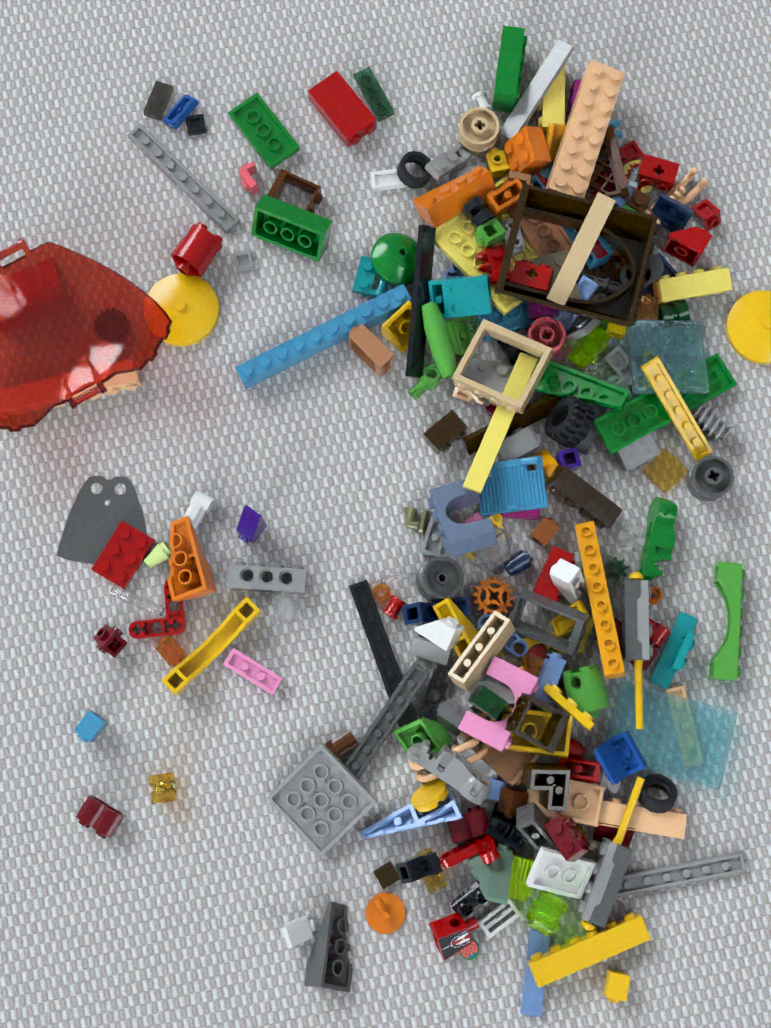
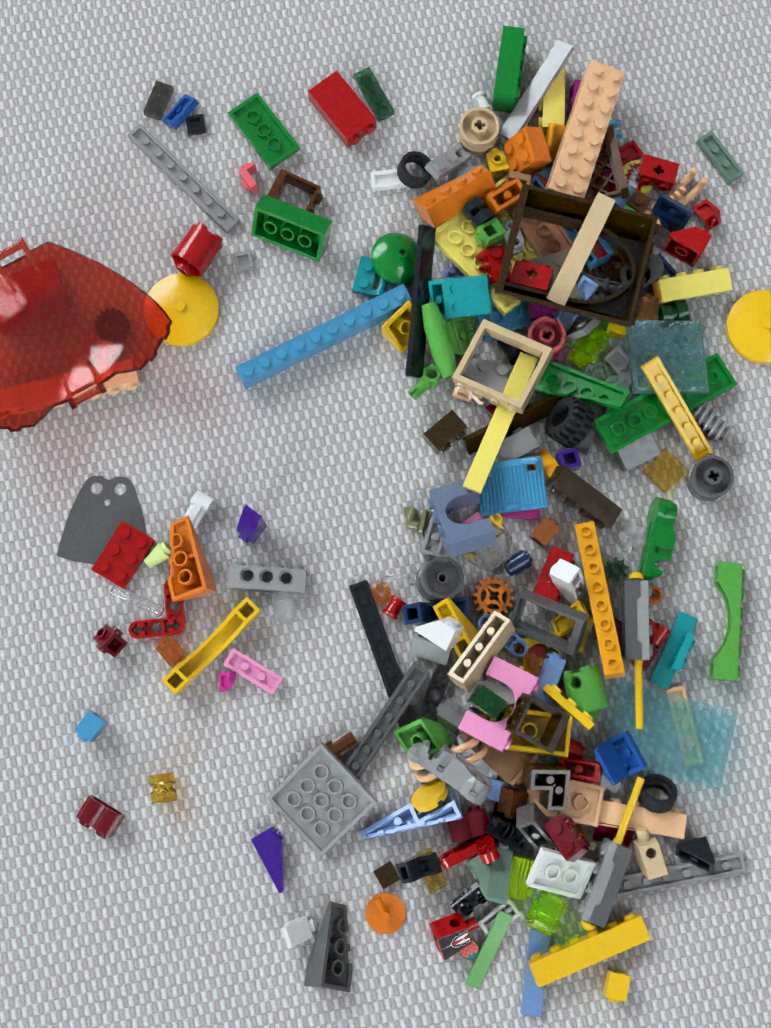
(226, 680): none -> dark pink tile
(271, 853): none -> dark purple slope
(371, 350): nougat window -> none
(489, 949): none -> bright green sticker
(649, 854): none -> tan torso
(697, 853): none -> black slope
(720, 158): none -> sand green tile

